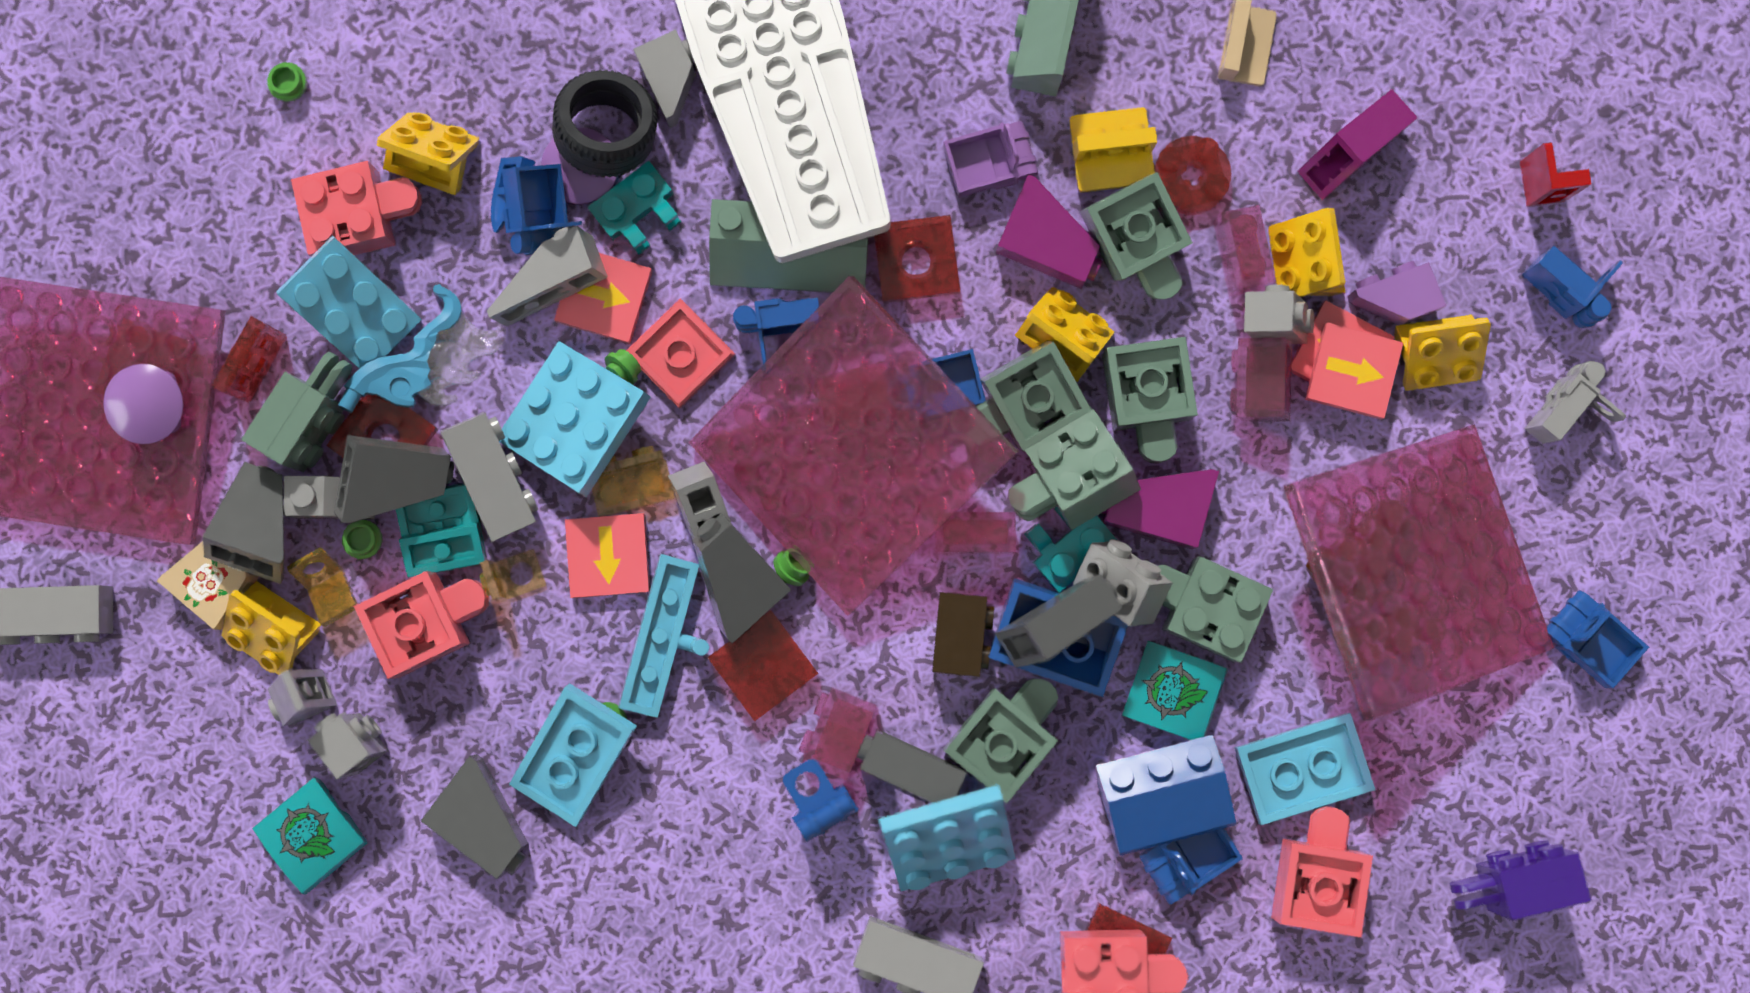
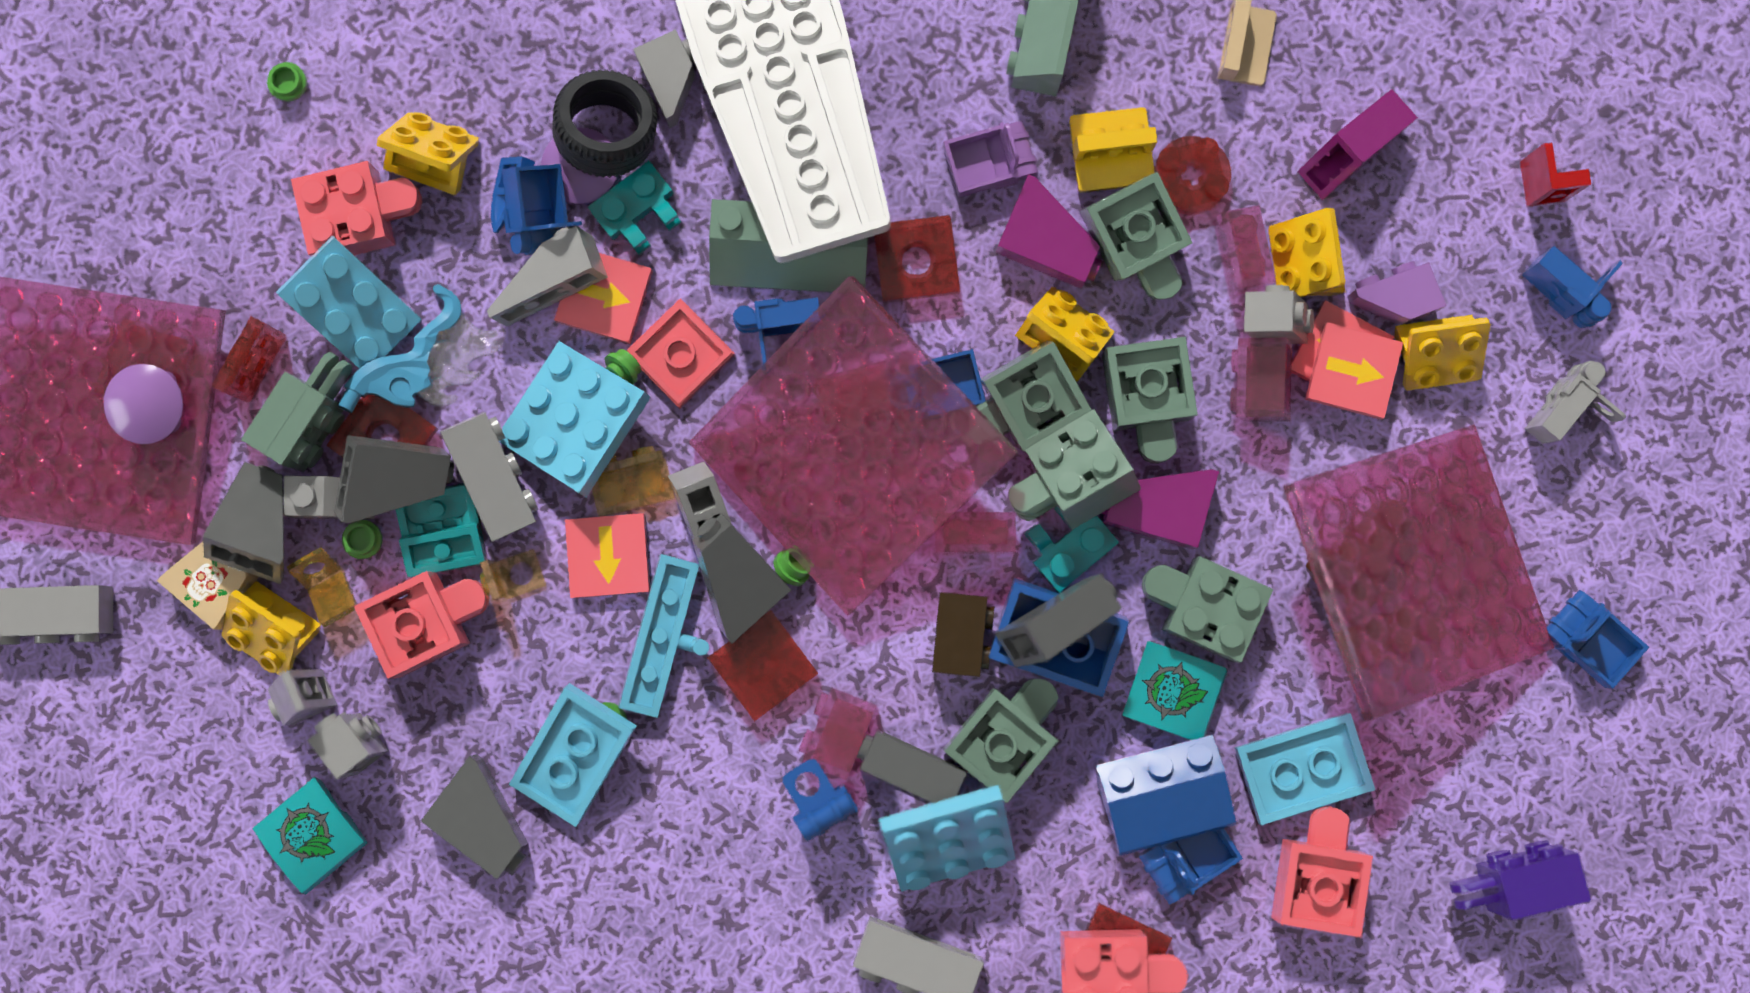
(1136, 581): light grey brick -> none

